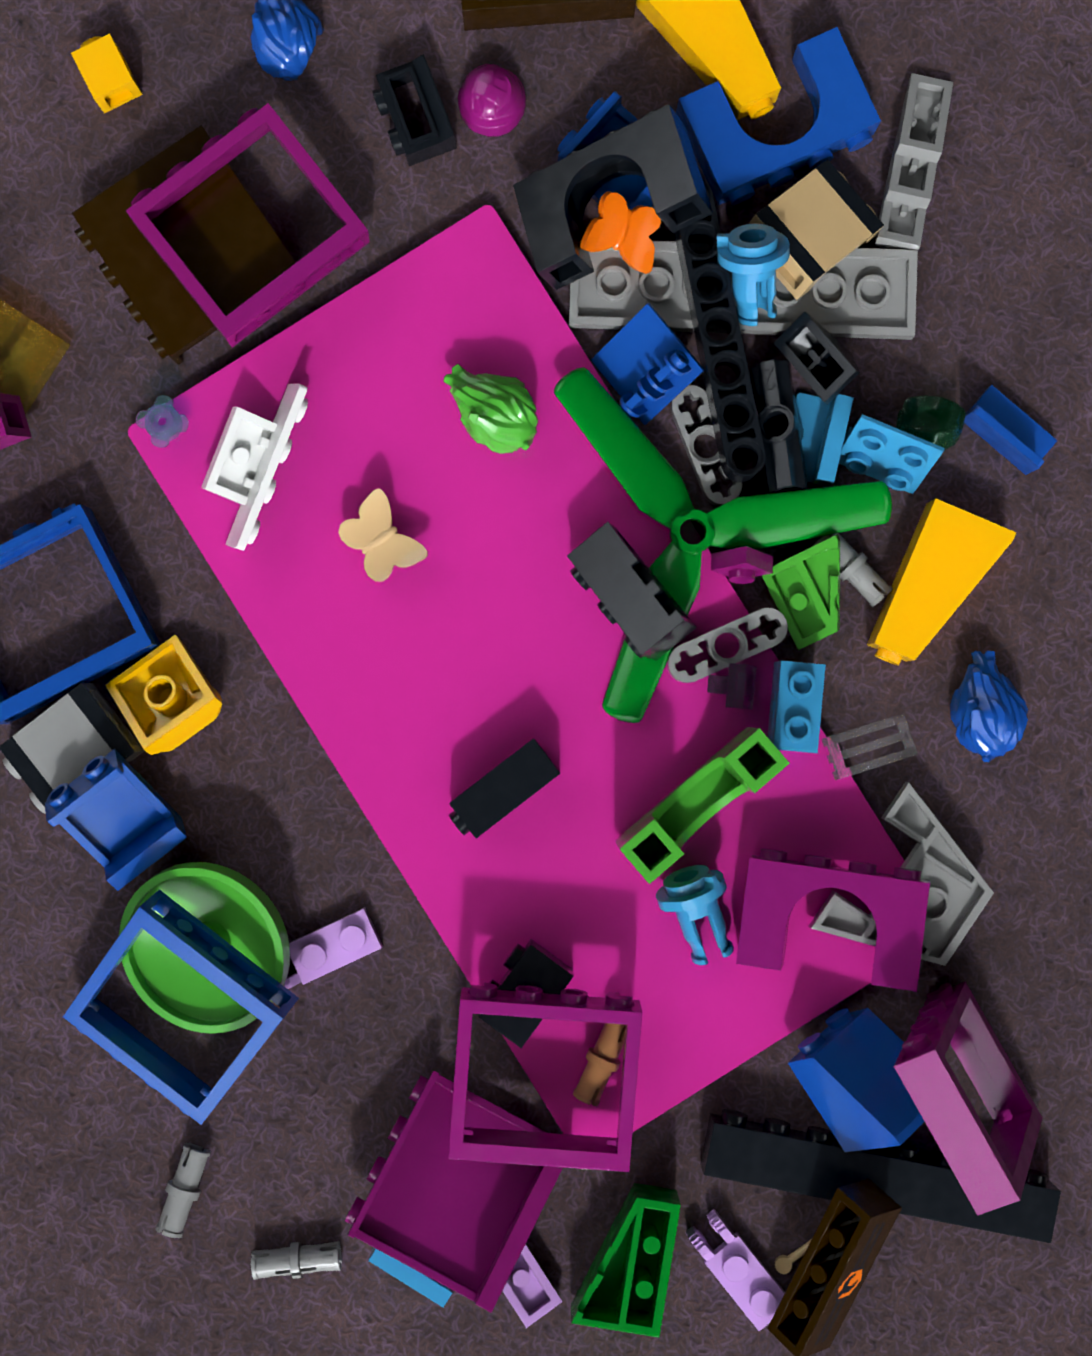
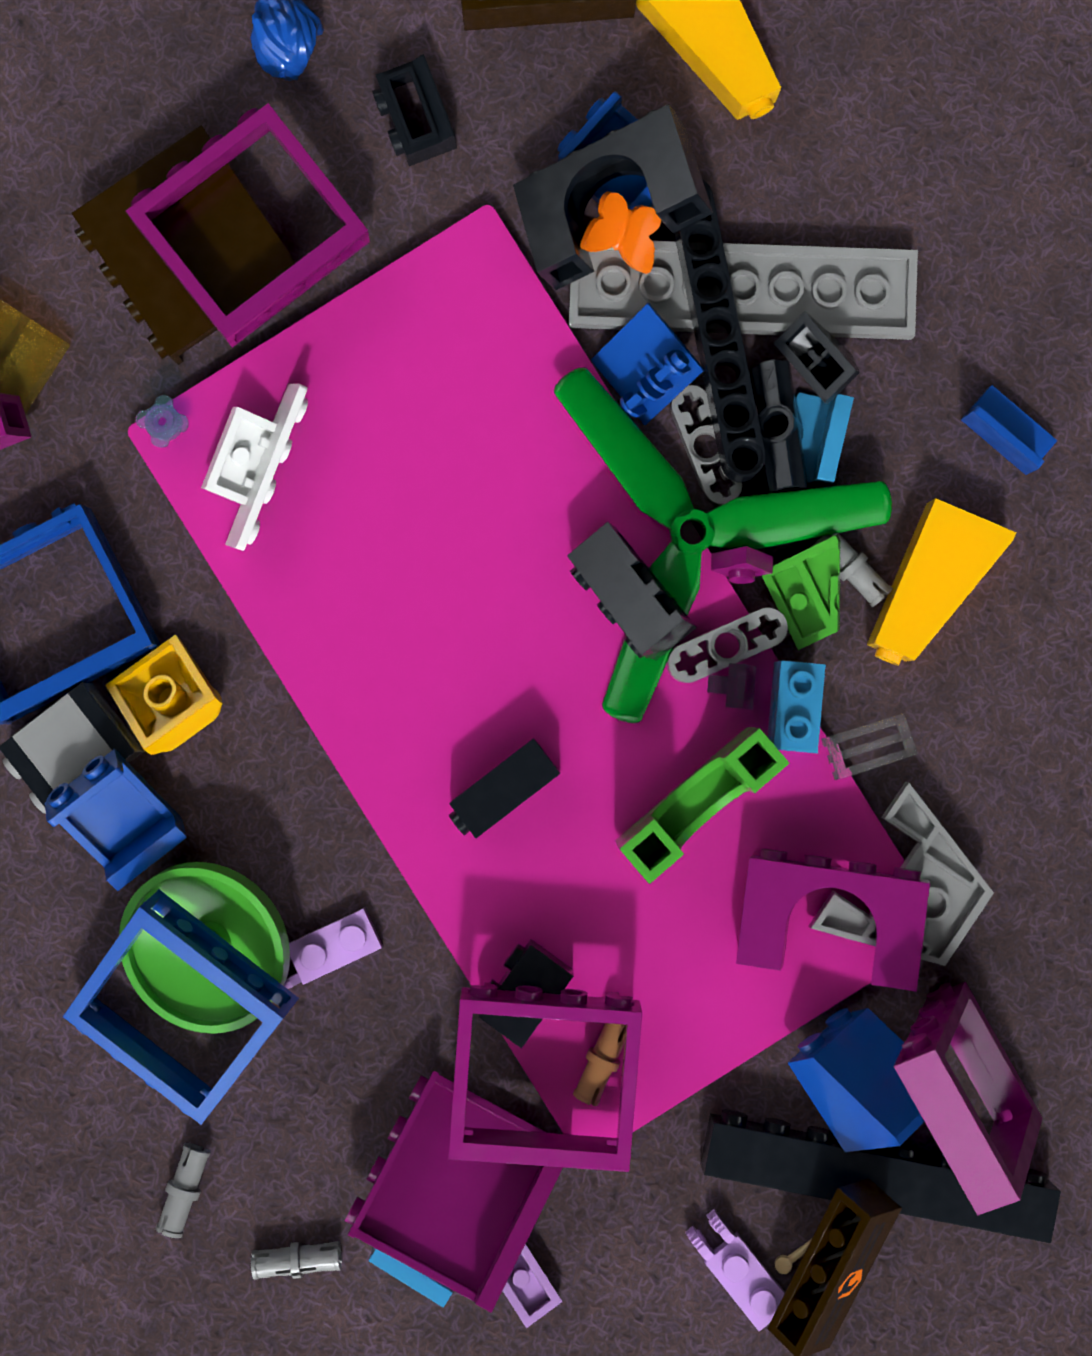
(106, 72): yellow brick -> none
(380, 539): tan animal -> none
(491, 100): magenta piece -> none
(494, 409): bright green hair -> none
(633, 1266): green wedge -> none
(693, 895): dark azure piece -> none
(739, 164): blue arch -> none
(753, 256): dark azure piece -> none
(822, 223): tan panel -> none
(888, 454): dark azure hinge -> none
(914, 162): light grey slope -> none
(932, 419): clear green hair -> none
(988, 709): blue hair -> none

